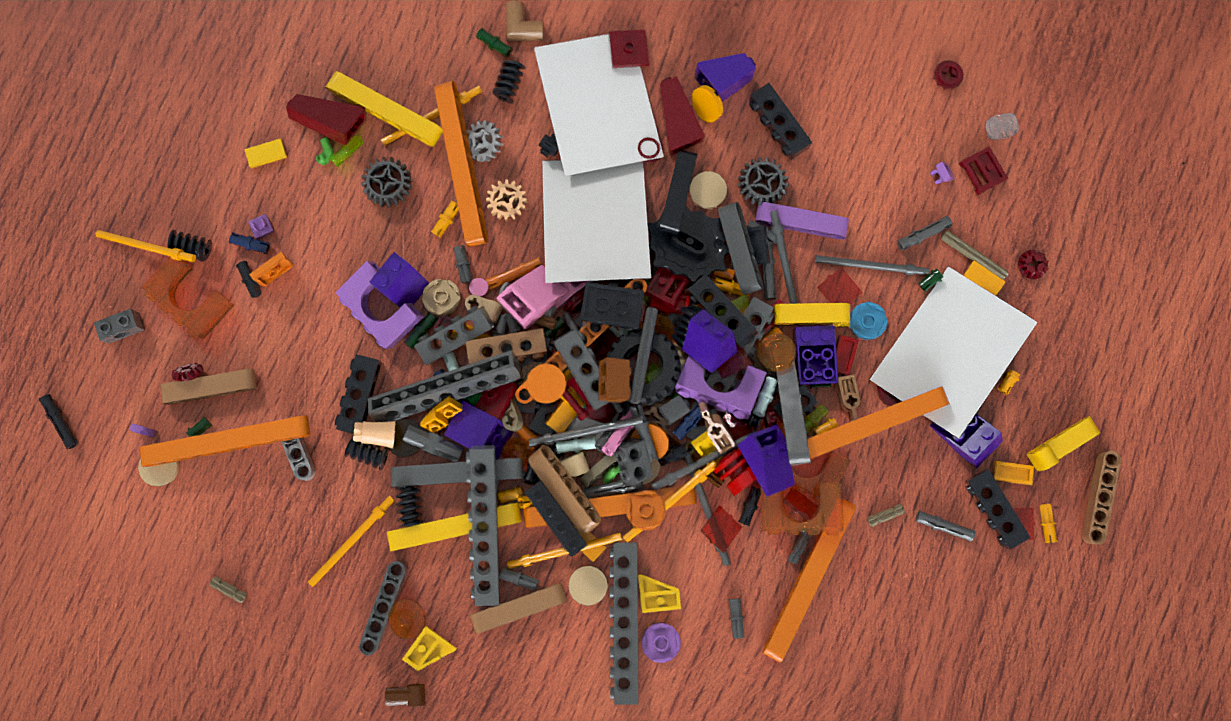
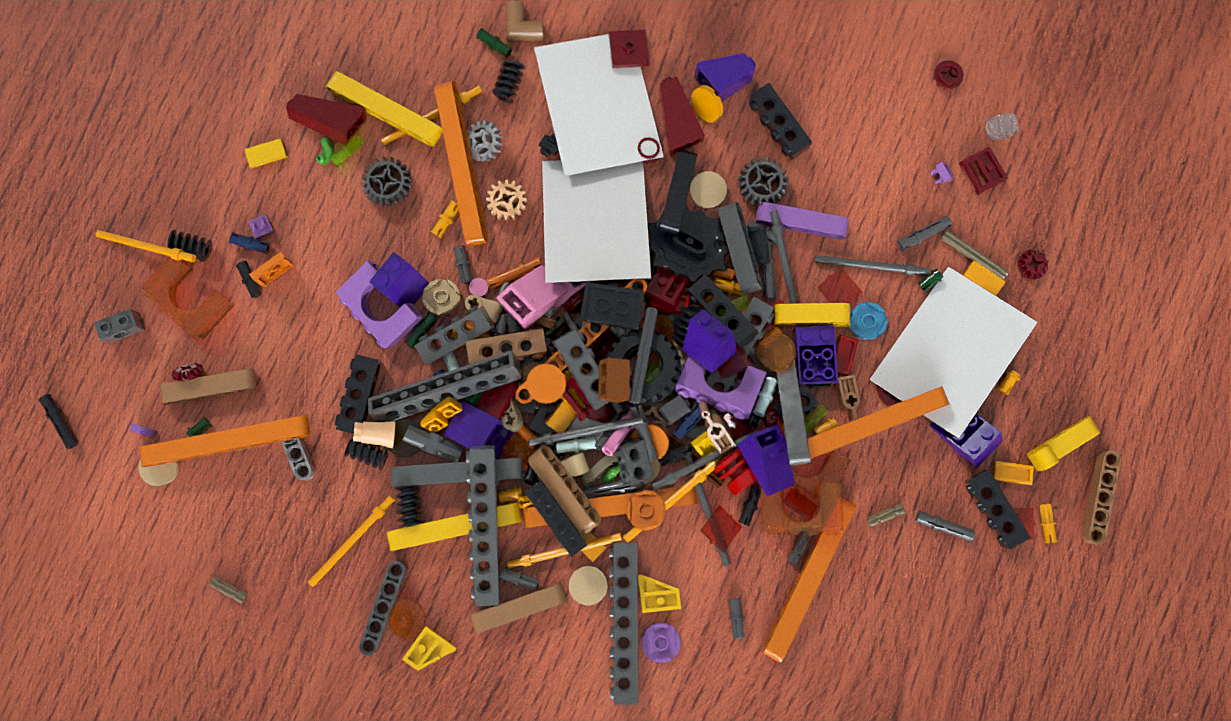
(412, 695): reddish brown piece -> none

